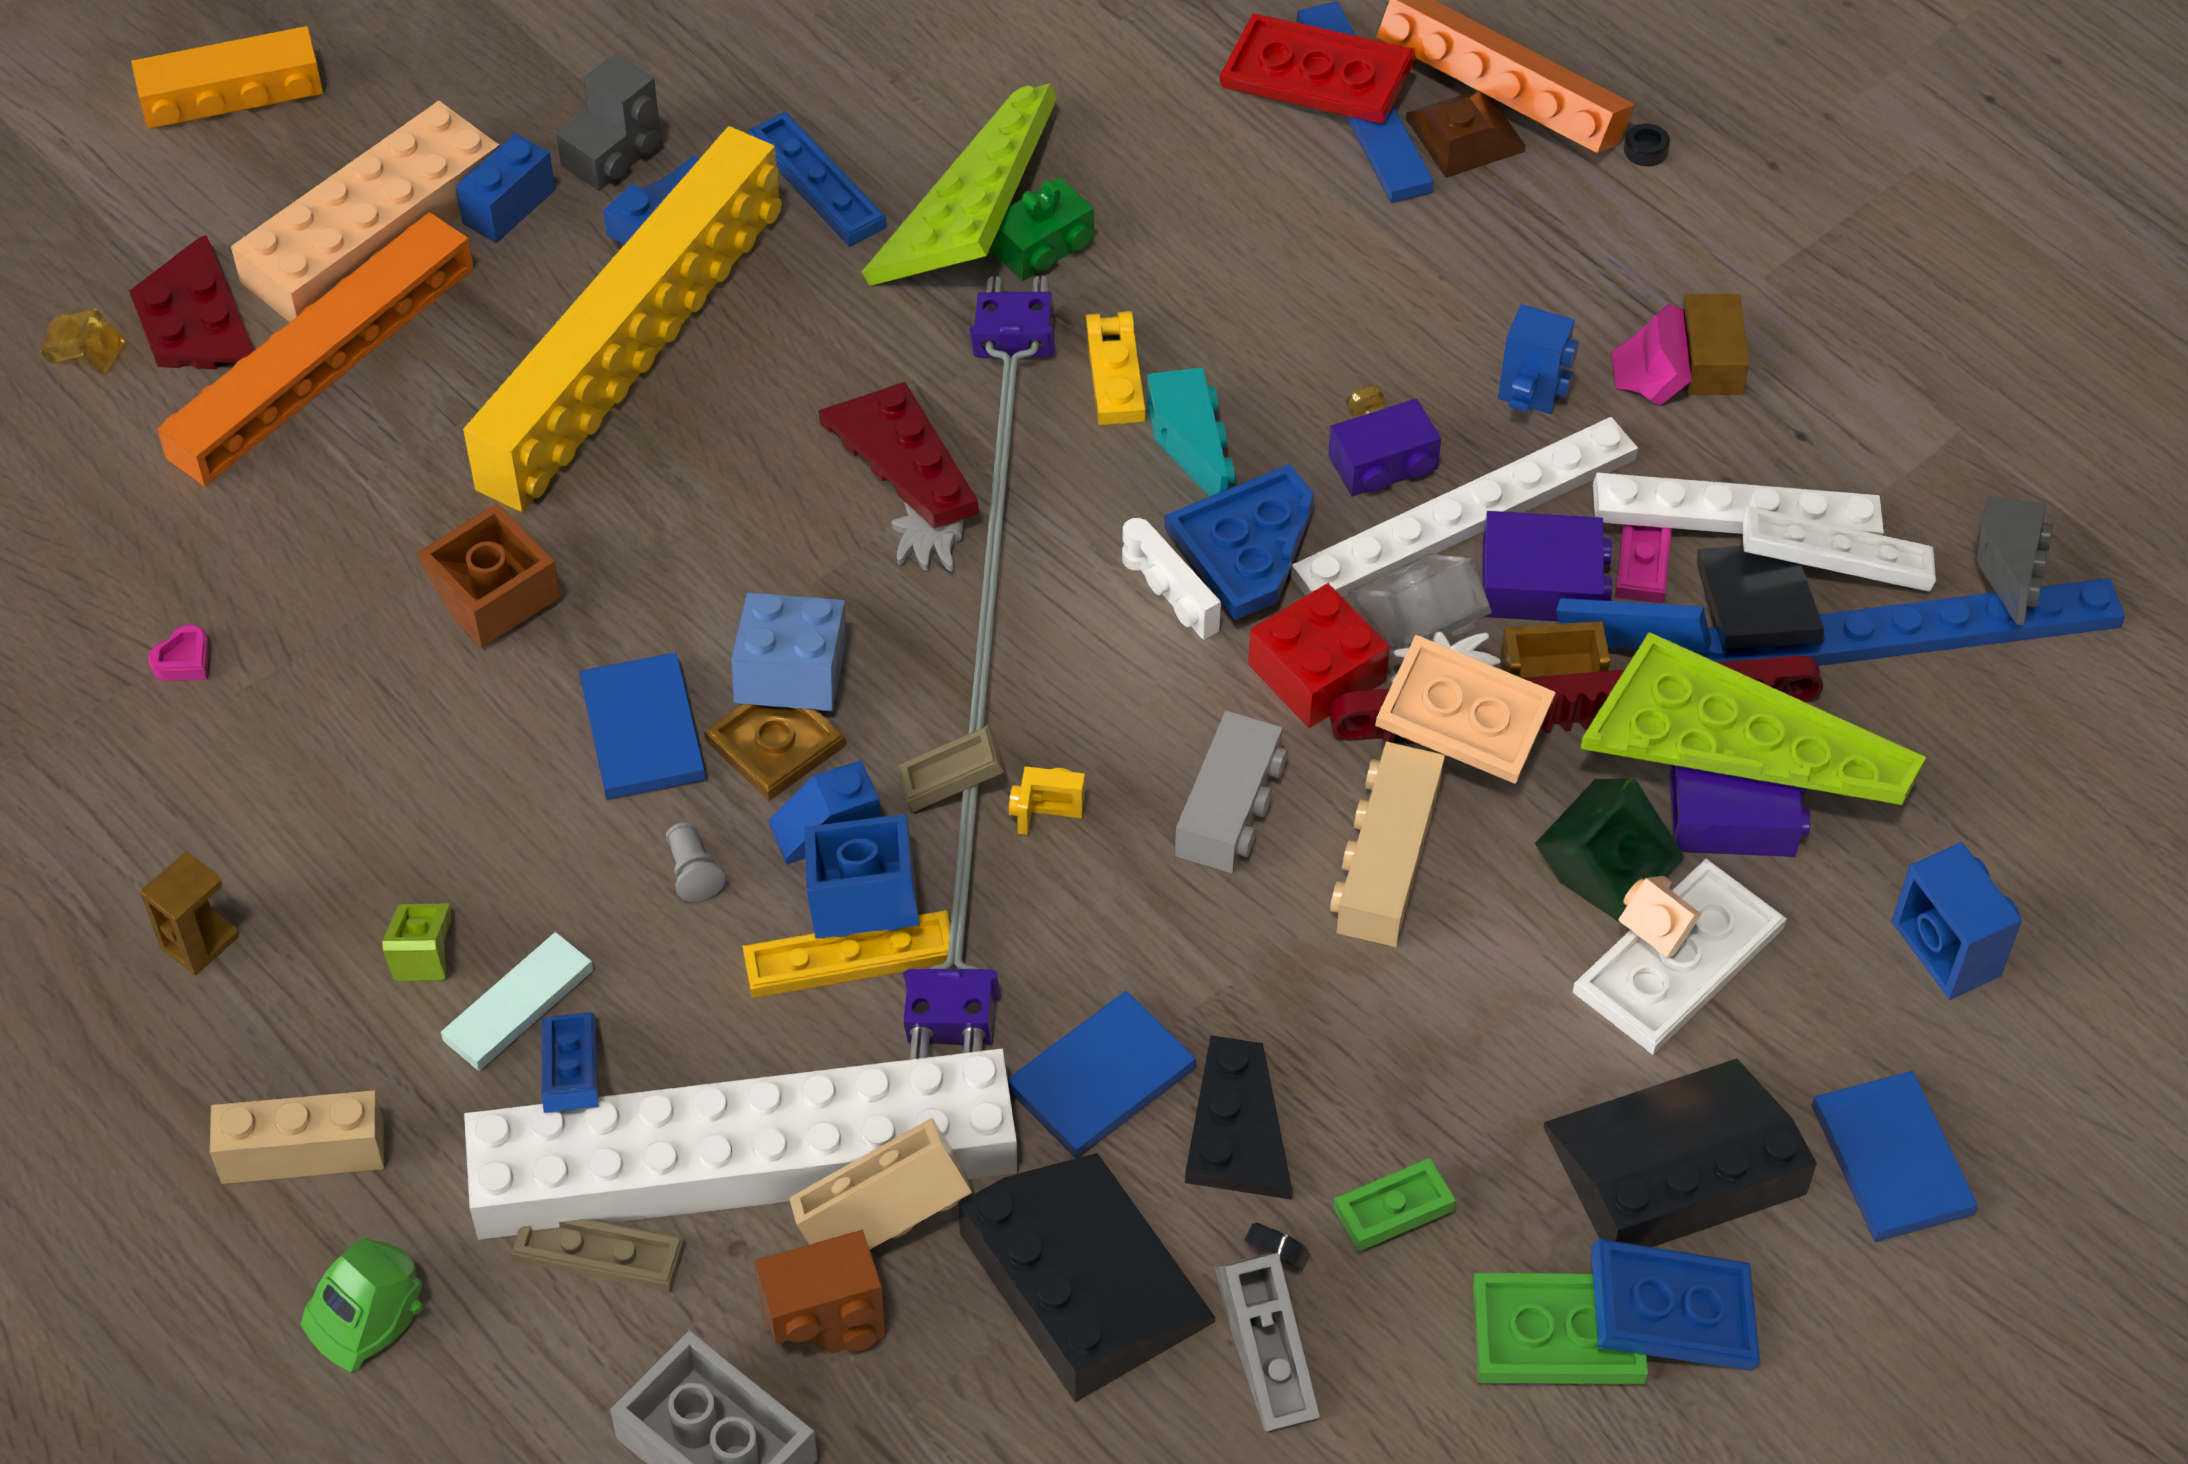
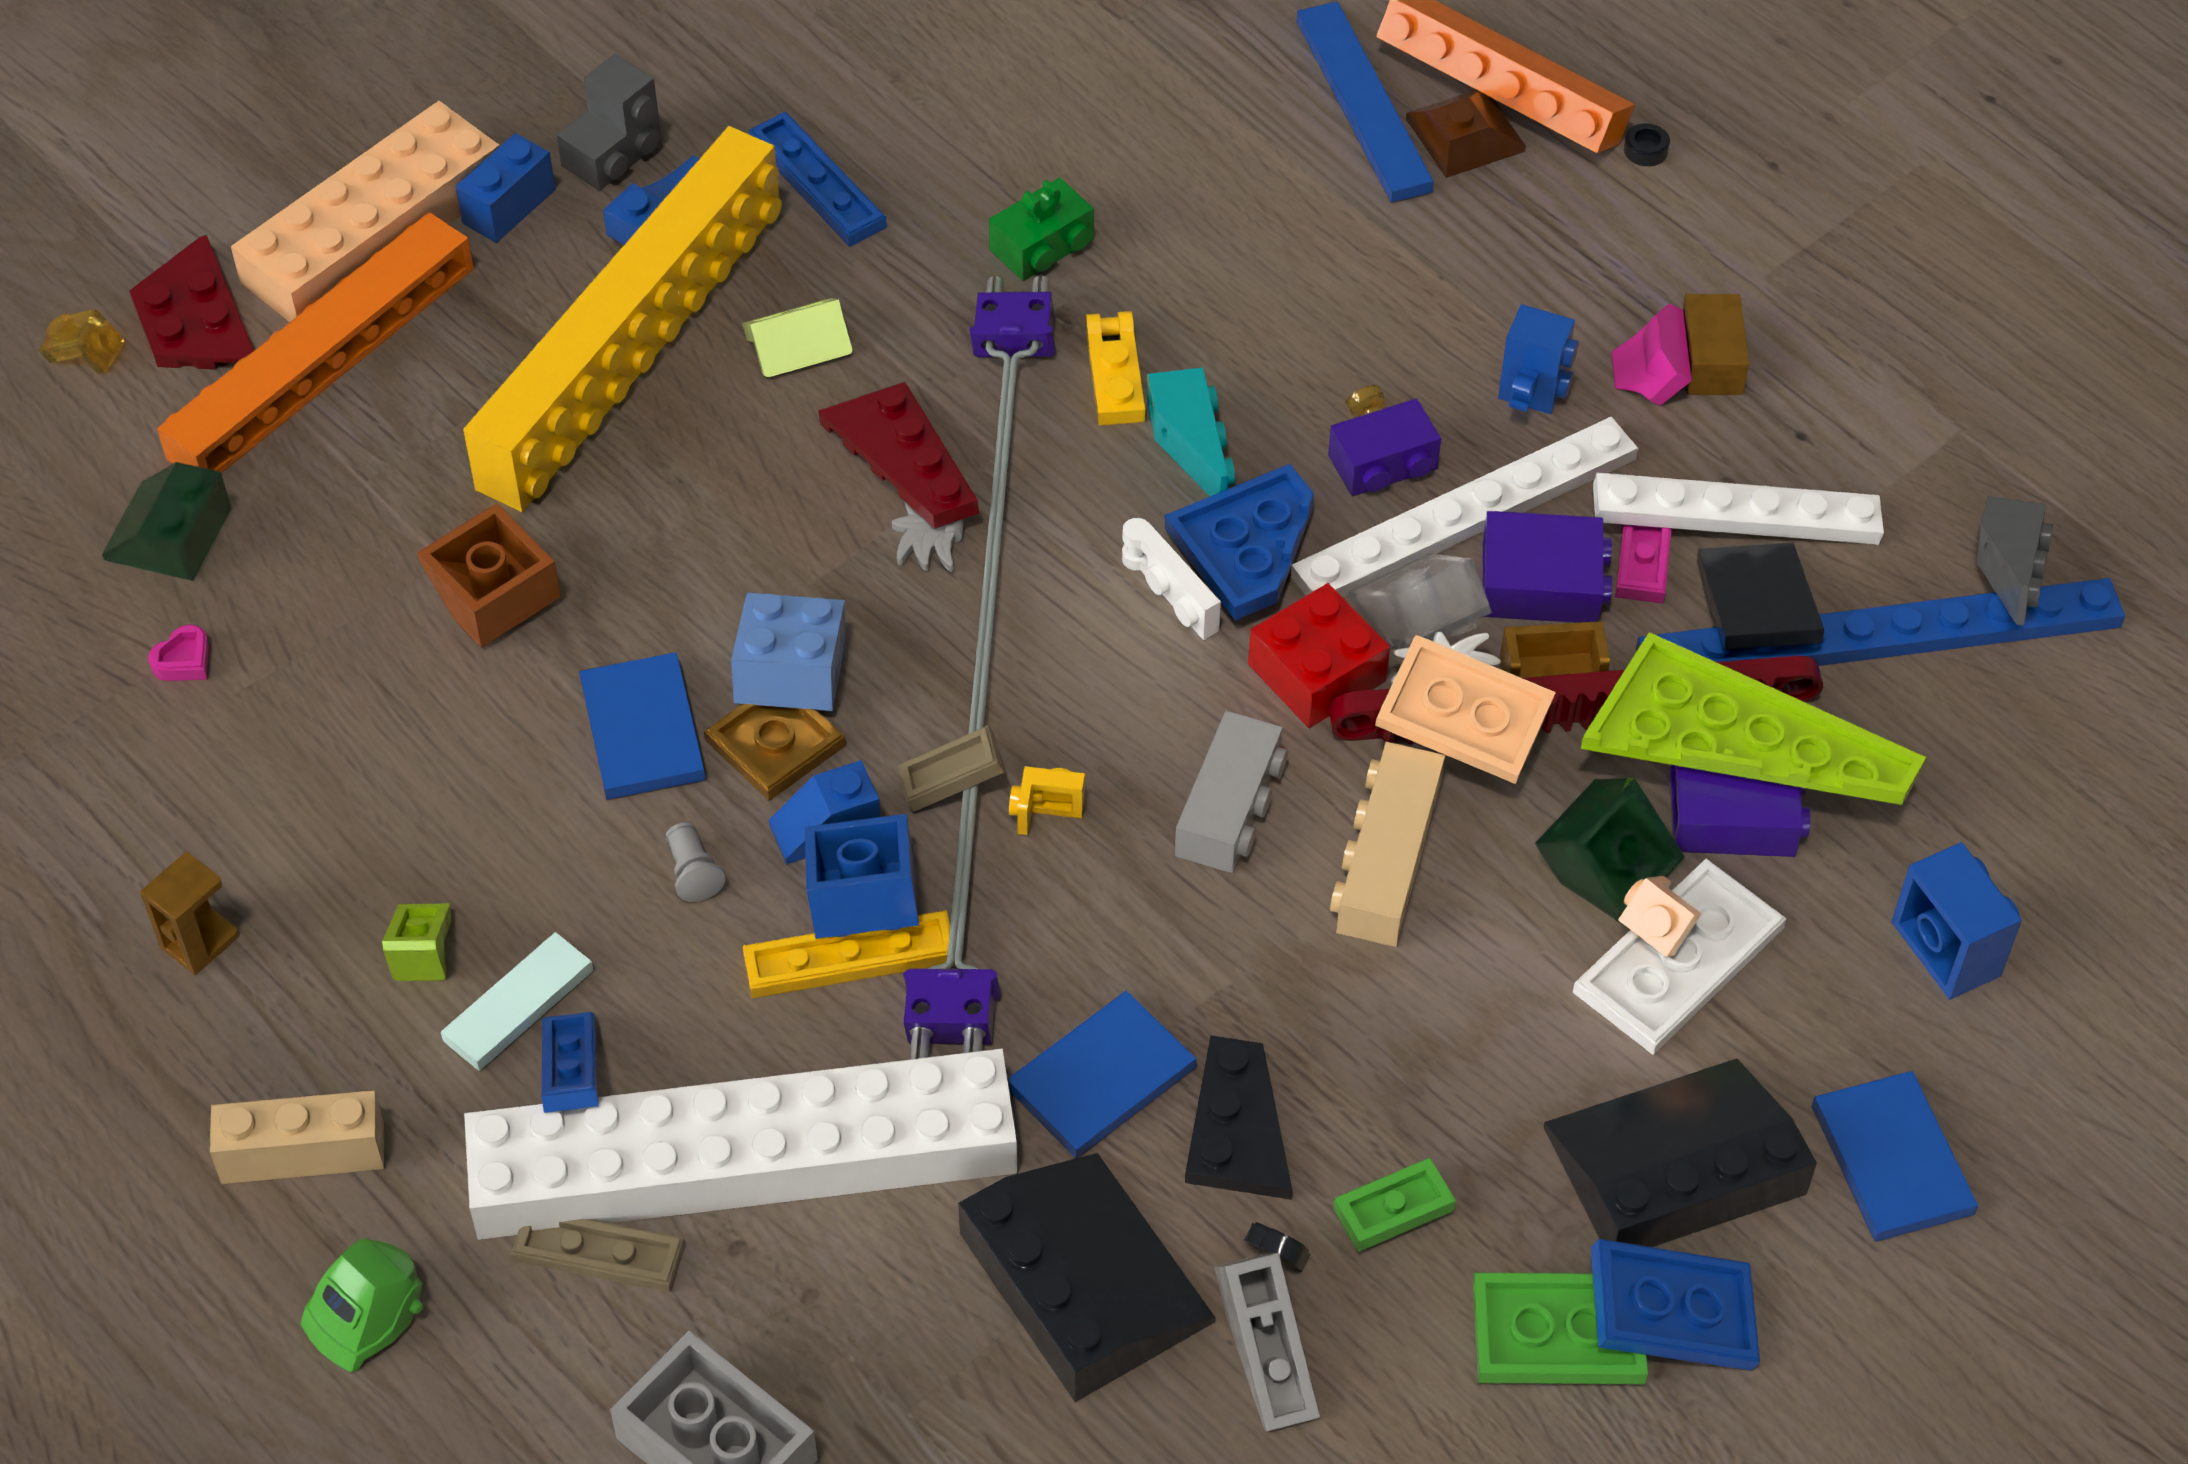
(171, 521): none -> clear green slope
(227, 77): light orange brick -> none
(799, 337): none -> yellowish green panel
(823, 1294): dark orange slope -> none
(884, 1189): tan brick -> none
(972, 196): lime wing -> none
(1317, 68): red tile -> none
(1630, 622): blue tile -> none
(1838, 549): white tile -> none

